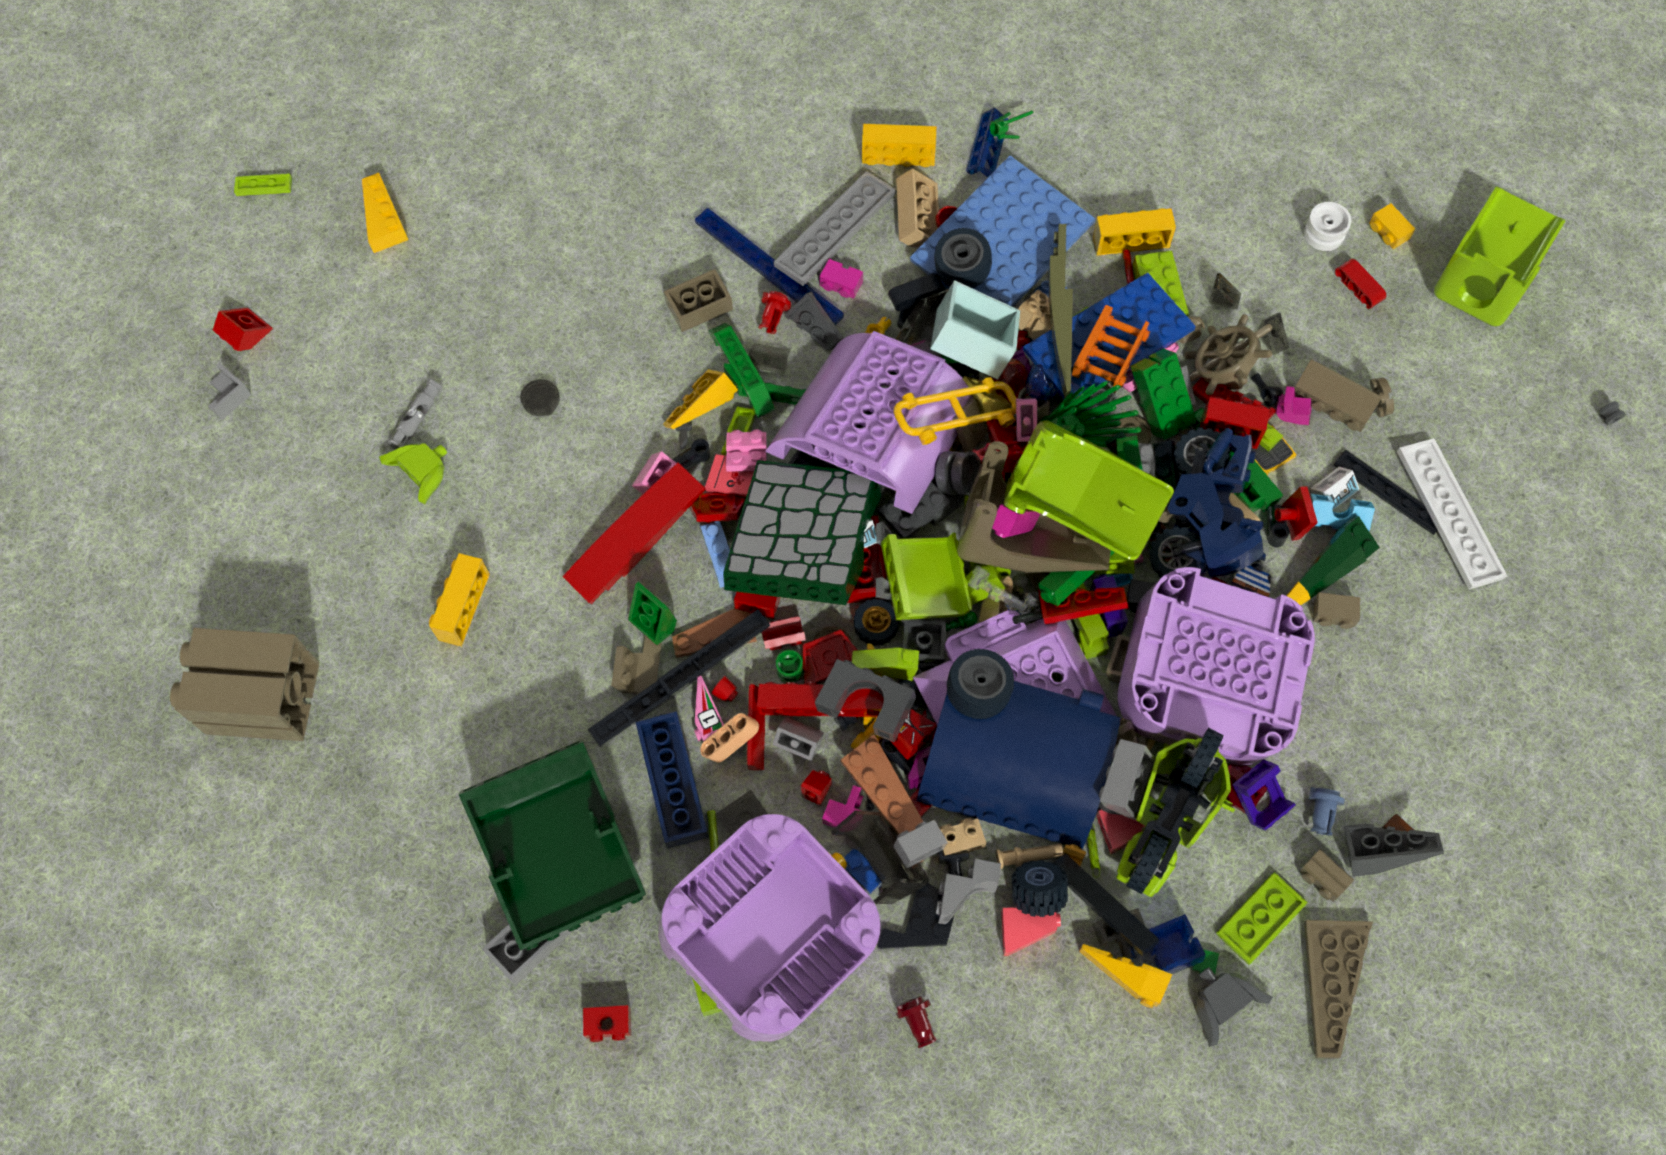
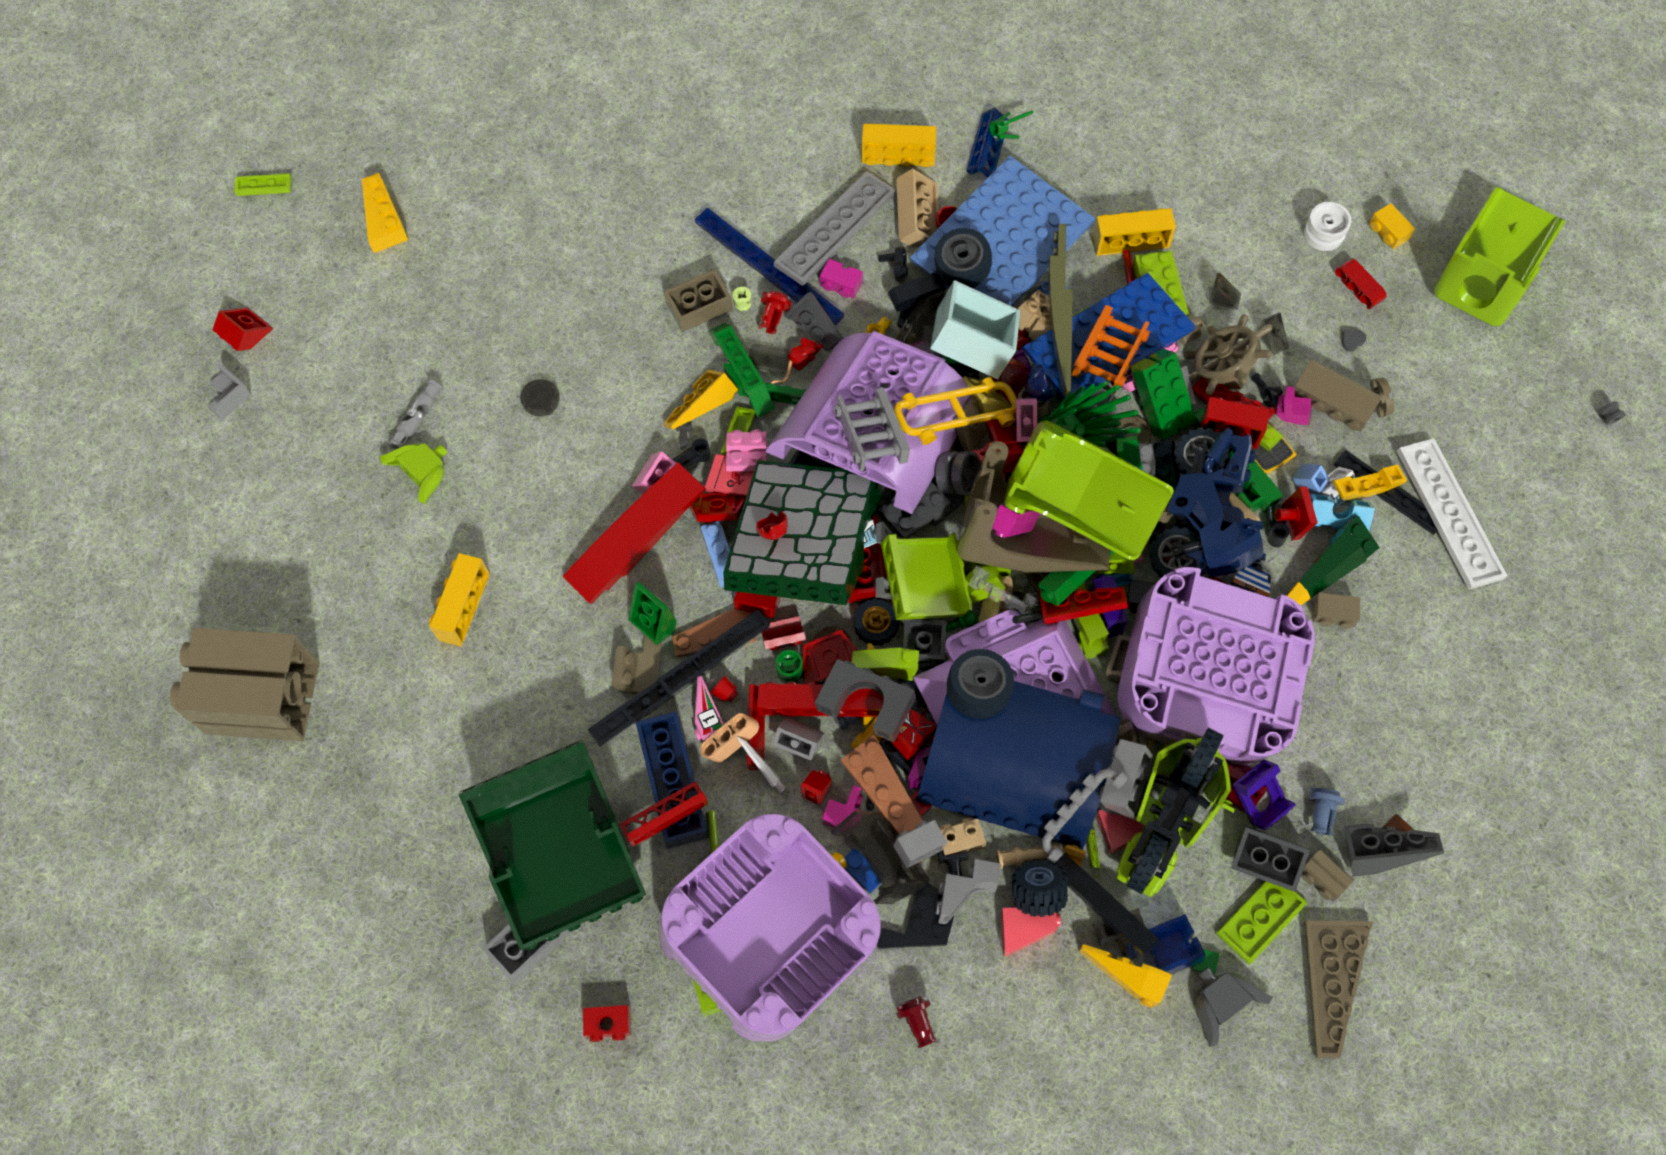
(666, 818): none -> red fence
(740, 812): clear smoke plate -> none
(742, 298): none -> yellowish green bush
(770, 775): none -> white bar
(773, 526): none -> red hair
(800, 356): none -> red animal
(886, 417): none -> light grey fence
(900, 259): none -> black piece
(1078, 799): none -> light grey bar
(1269, 858): none -> dark grey slope
(1311, 476): none -> light blue brick
(1353, 339): none -> dark grey tile
(1370, 484): none -> yellow slope

